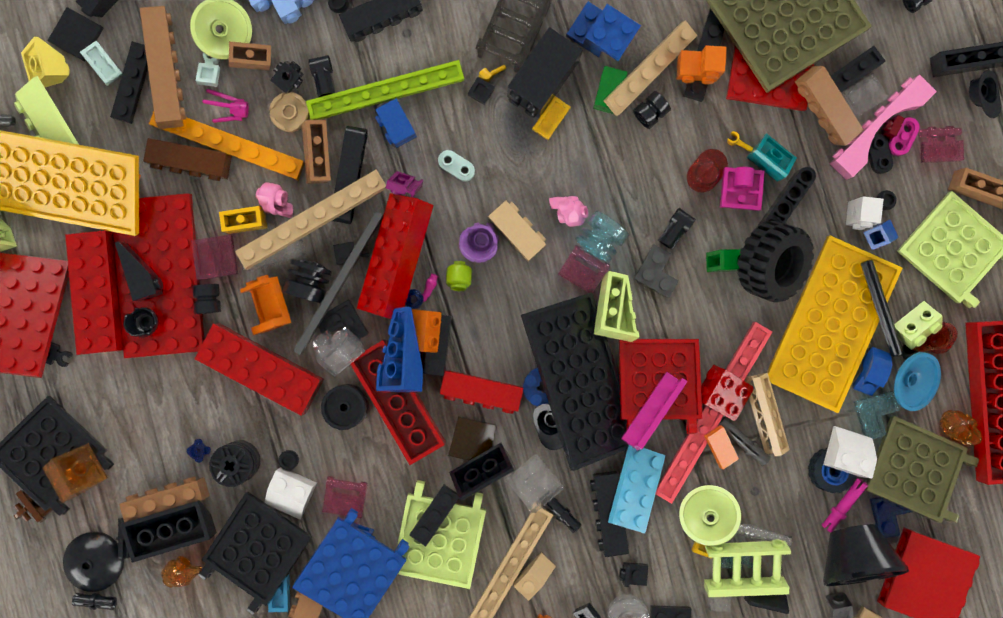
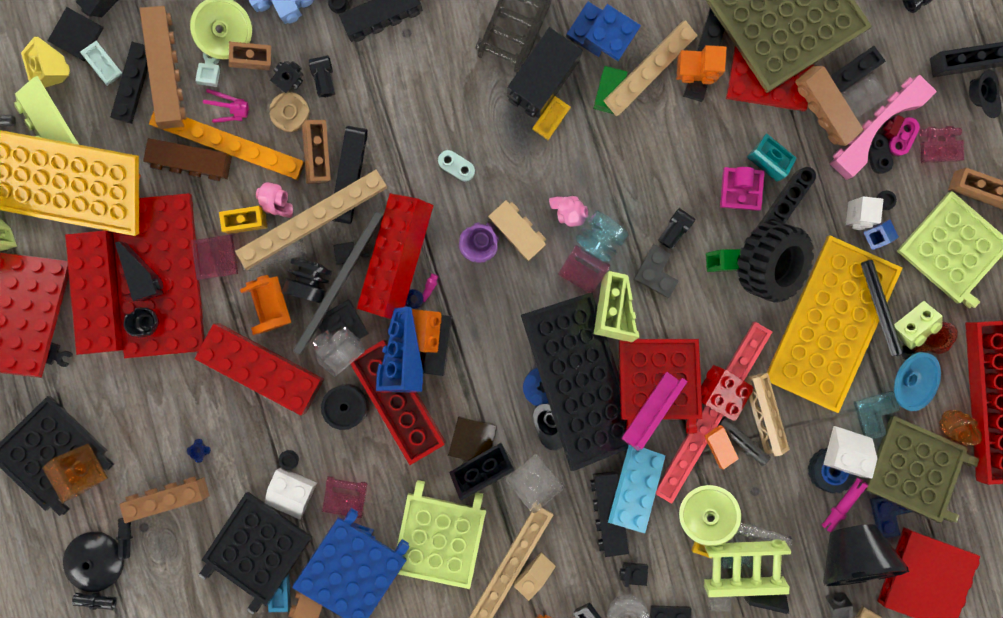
(36, 511): reddish brown hips -> none
(168, 530): black slope -> none
(179, 572): clear orange head -> none
(206, 298): black wheel -> none
(246, 463): black wheel -> none
(385, 90): lime plate -> none
(396, 123): blue brick -> none
(401, 183): magenta plate -> none
(434, 515): black plate -> none
(458, 276): lime head -> none
(481, 90): black plate -> none
(482, 391): red brick -> none
(487, 76): yellow hand -> none
(563, 515): black pin -> none
(648, 112): black wheel -> none
(706, 170): clear red piece -> none
(739, 142): yellow hand -> none
(875, 373): blue brick -> none

